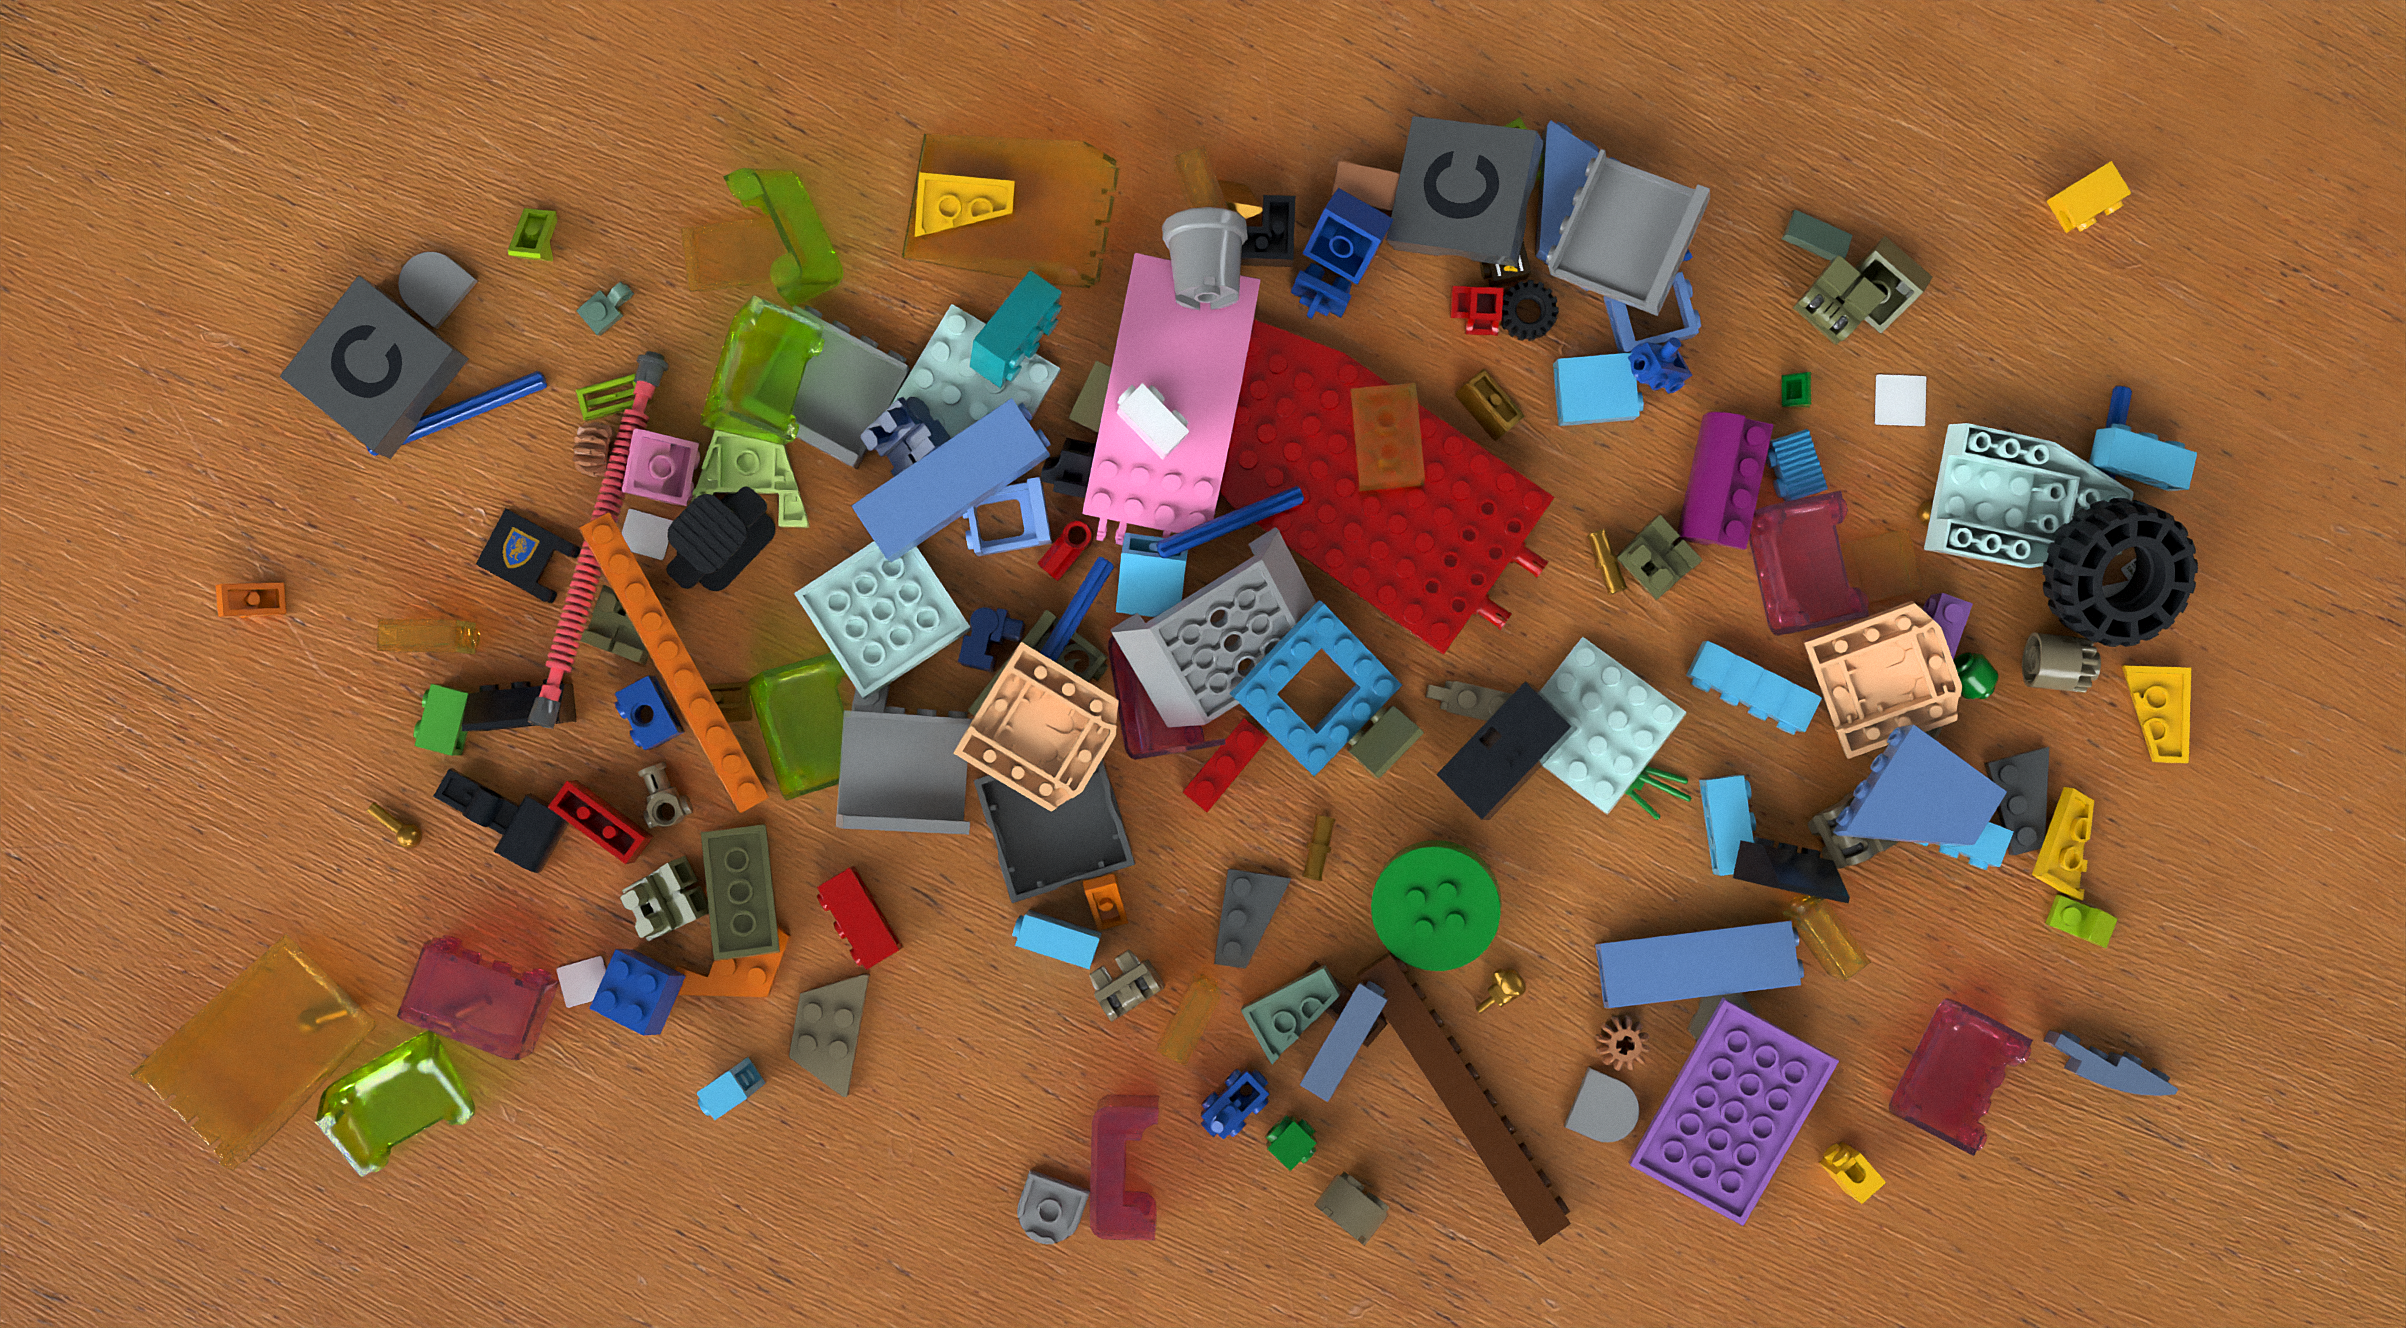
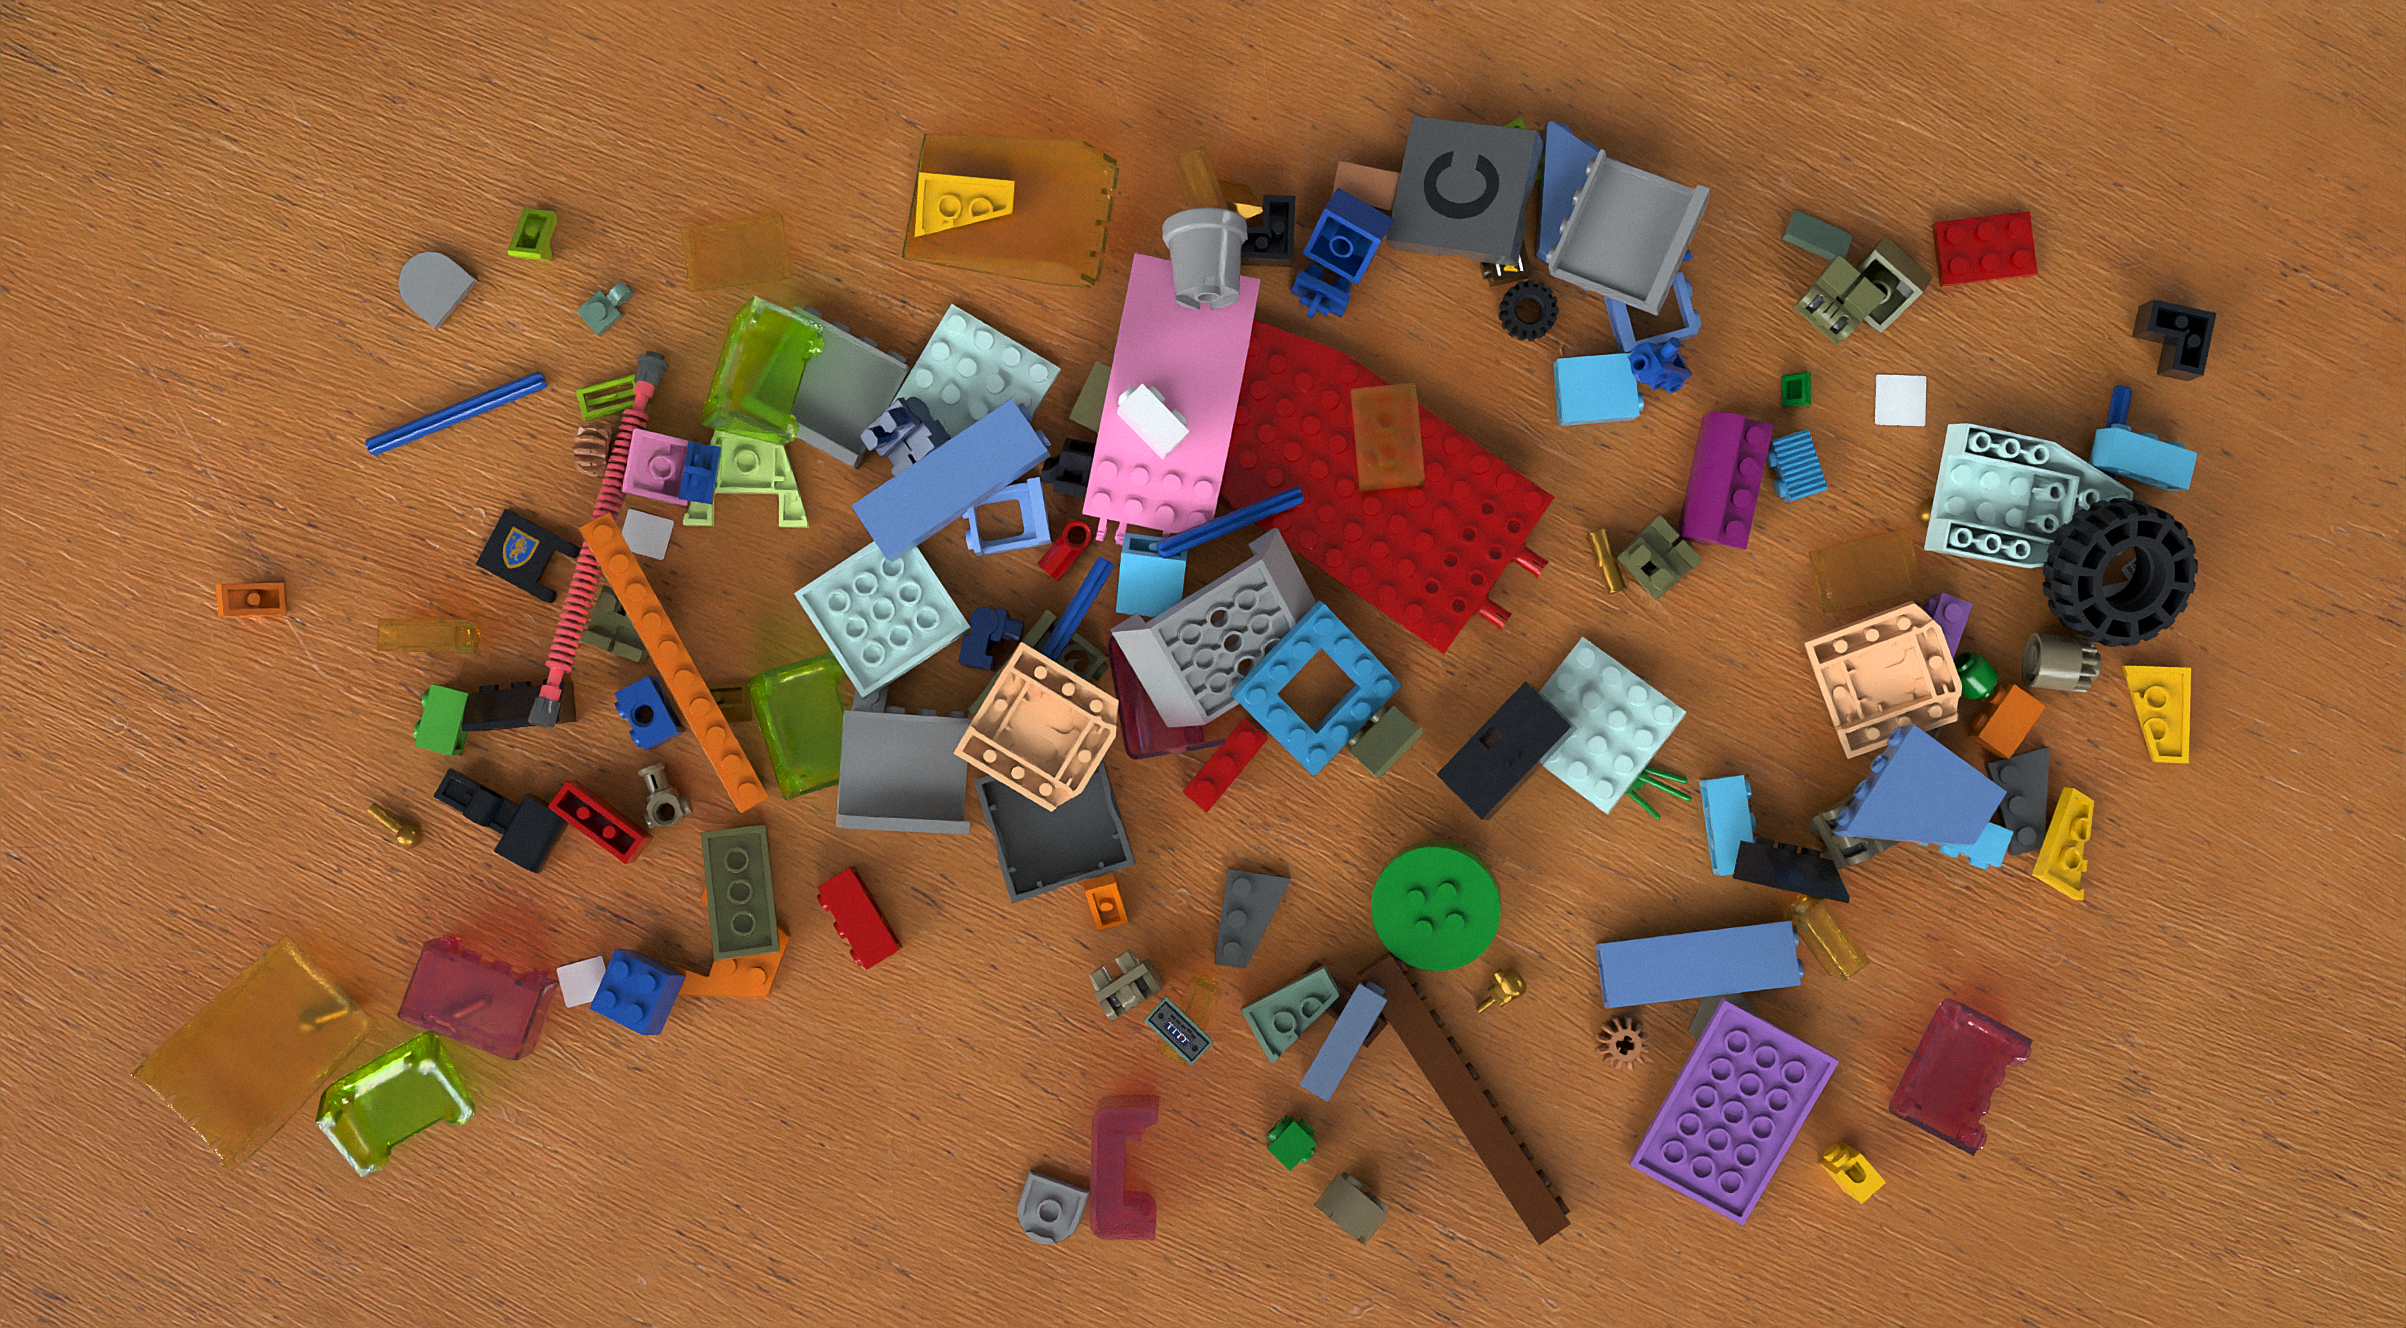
(373, 367): dark grey tile -> none
(662, 899): olive hips -> none
(700, 473): none -> blue hips
(718, 538): black piece -> none
(730, 1089): medium azure brick -> none
(811, 260): clear neon green windscreen -> none
(829, 1031): dark tan wing -> none
(1016, 330): teal brick -> none
(1056, 938): medium azure brick -> none
(1178, 1030): none -> tile
(1225, 1112): blue brick -> none
(1318, 847): pearl gold pin -> none
(1468, 699): dark tan hinge -> none
(1479, 307): red brick -> none
(1489, 405): pearl gold slope -> none
(1603, 1108): light grey tile -> none
(1753, 686): medium azure brick -> none
(1803, 565): clear pink windscreen -> none
(1984, 249): none -> red plate
(2006, 720): none -> orange brick
(2081, 921): lime slope -> none
(2088, 197): yellow brick -> none
(2110, 1070): sand blue slope -> none
(2183, 333): none -> black brick

